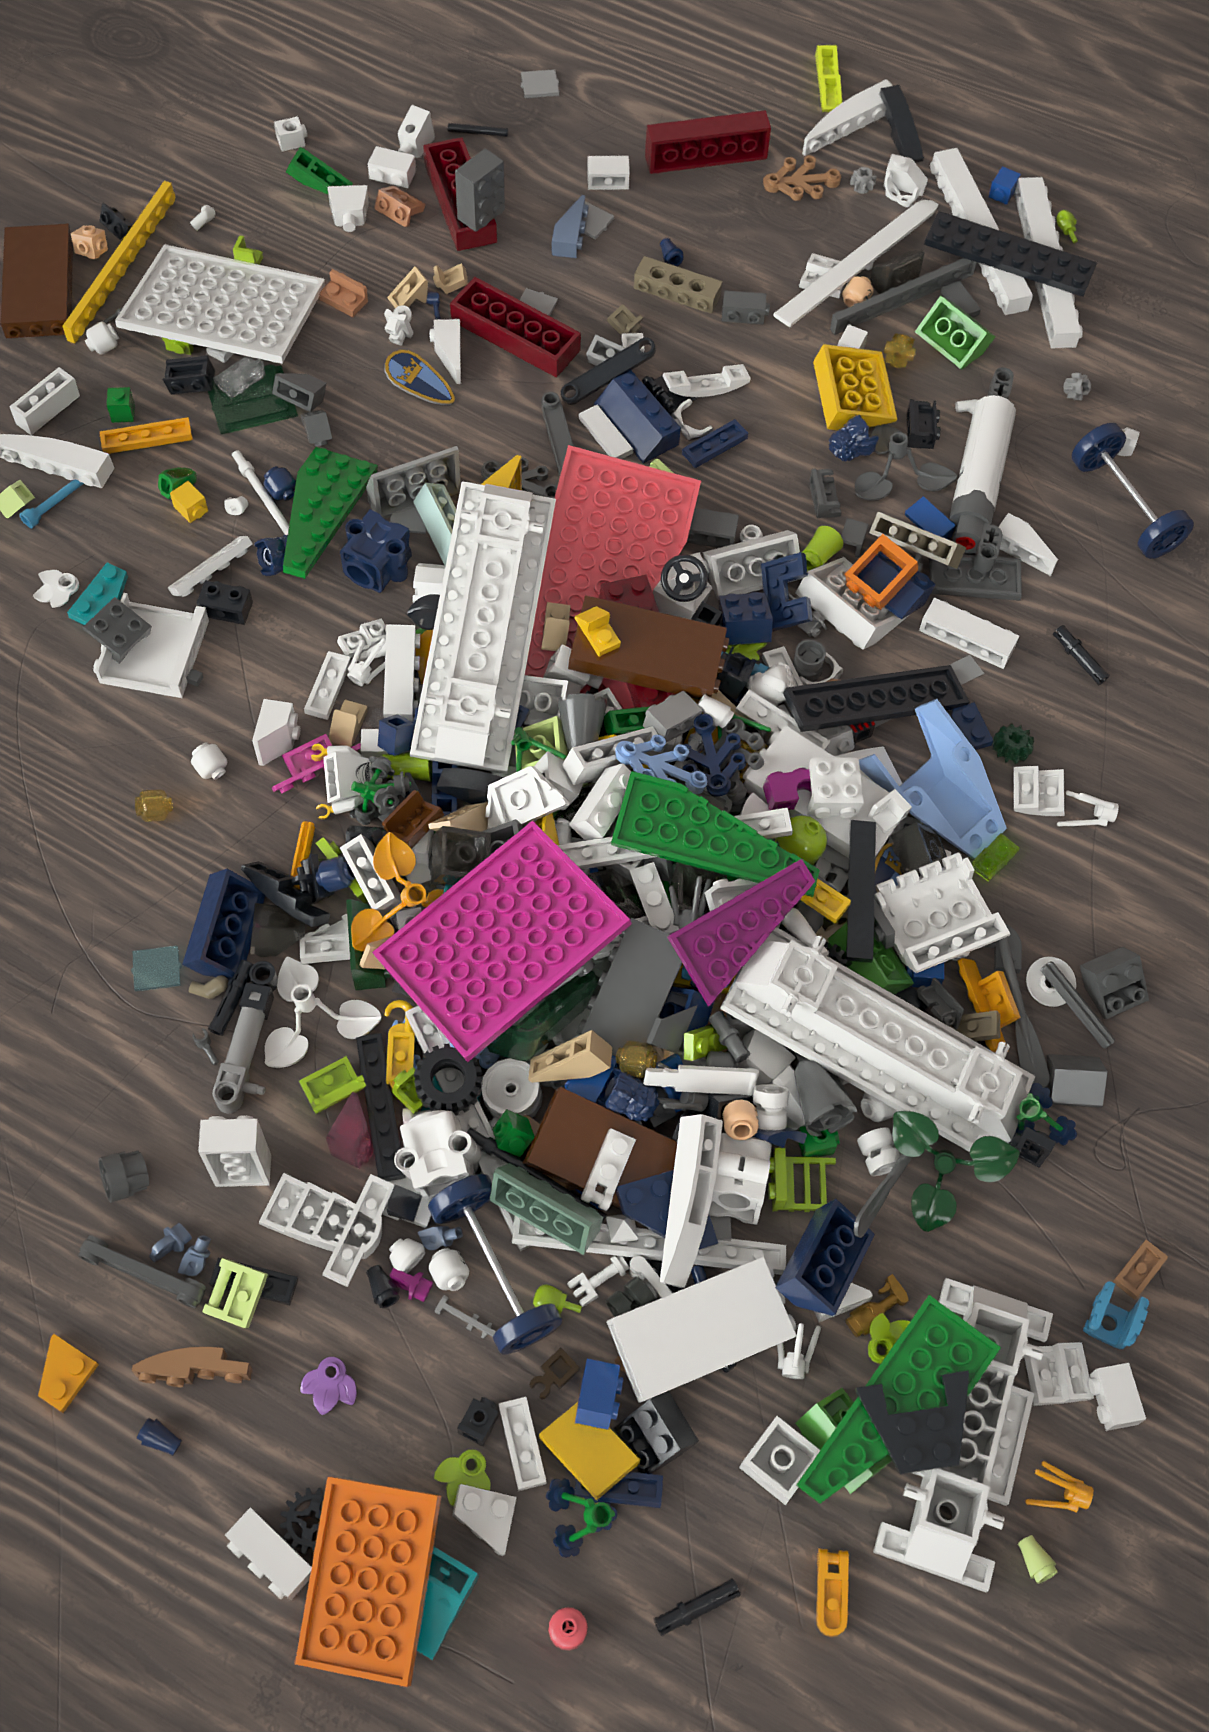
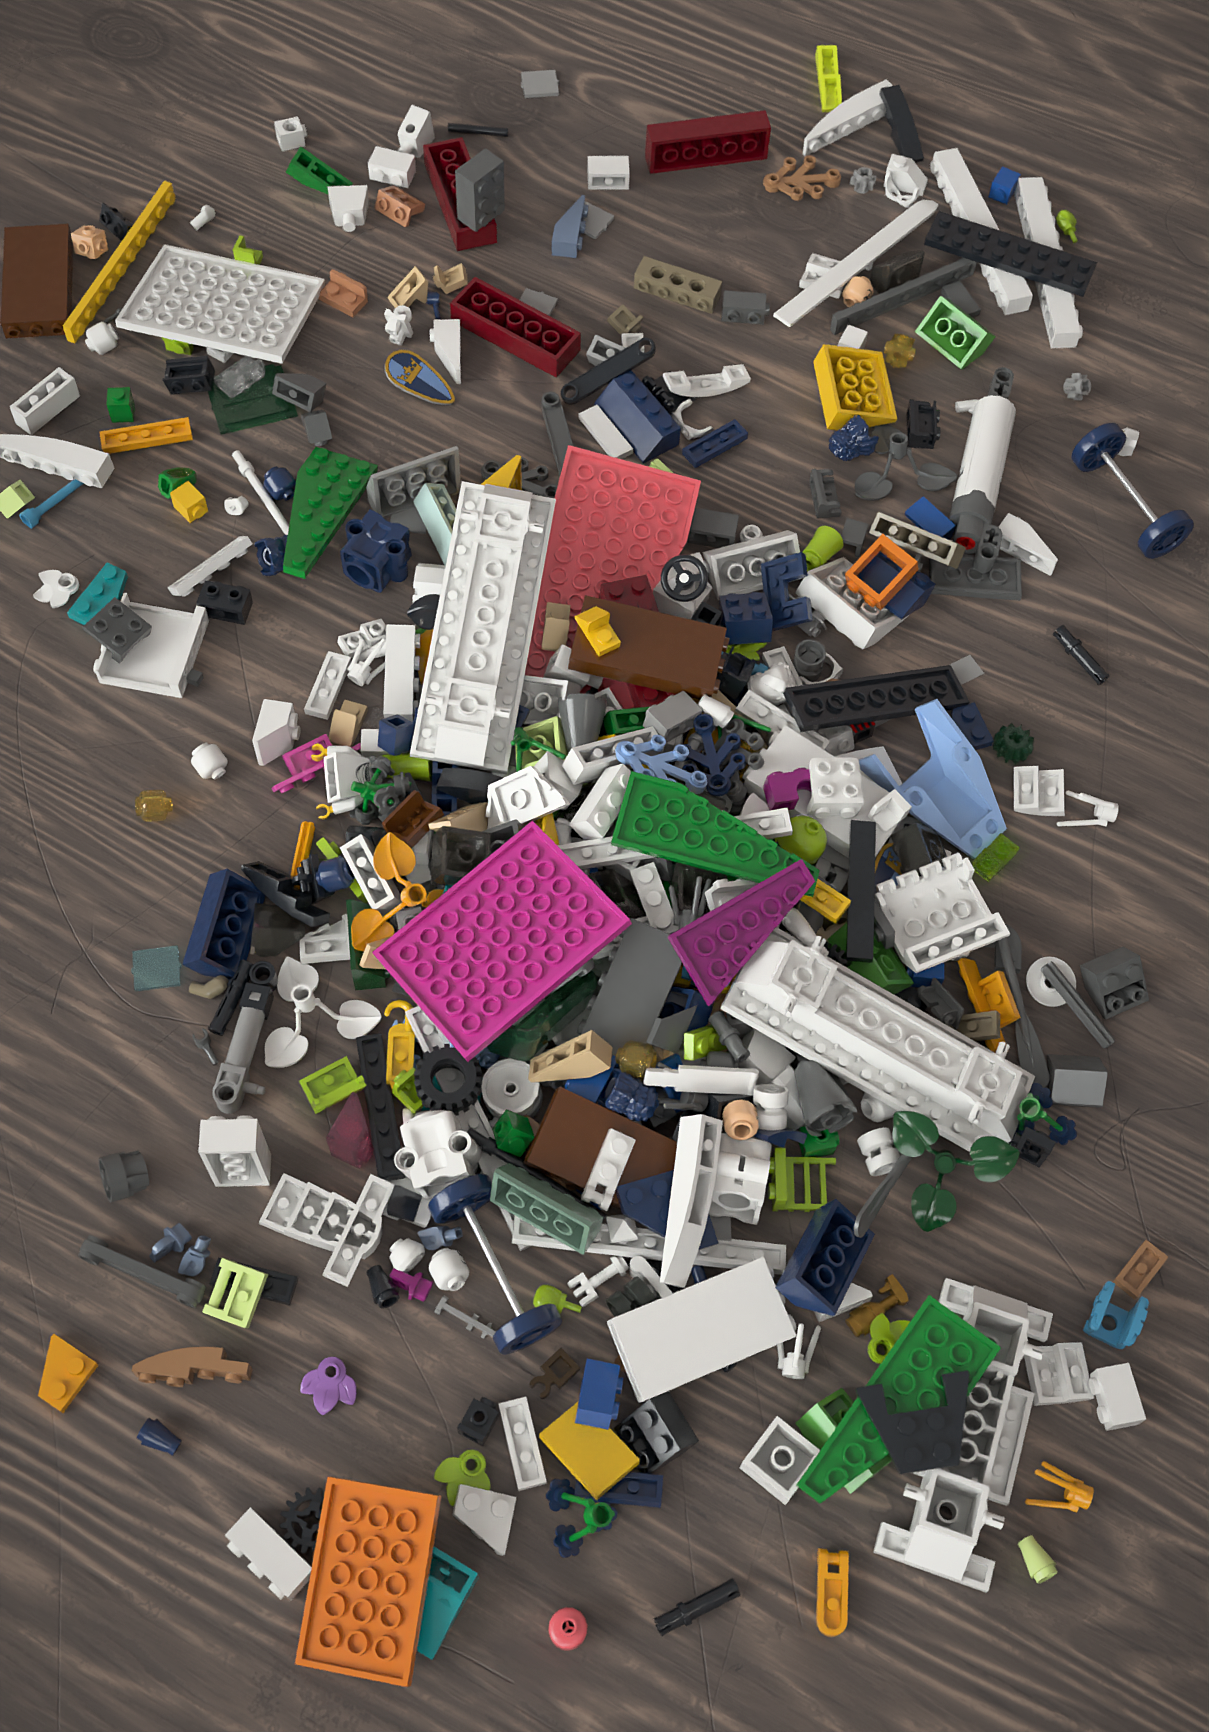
(671, 253): dark blue cone -> none
(969, 633): white brick -> none

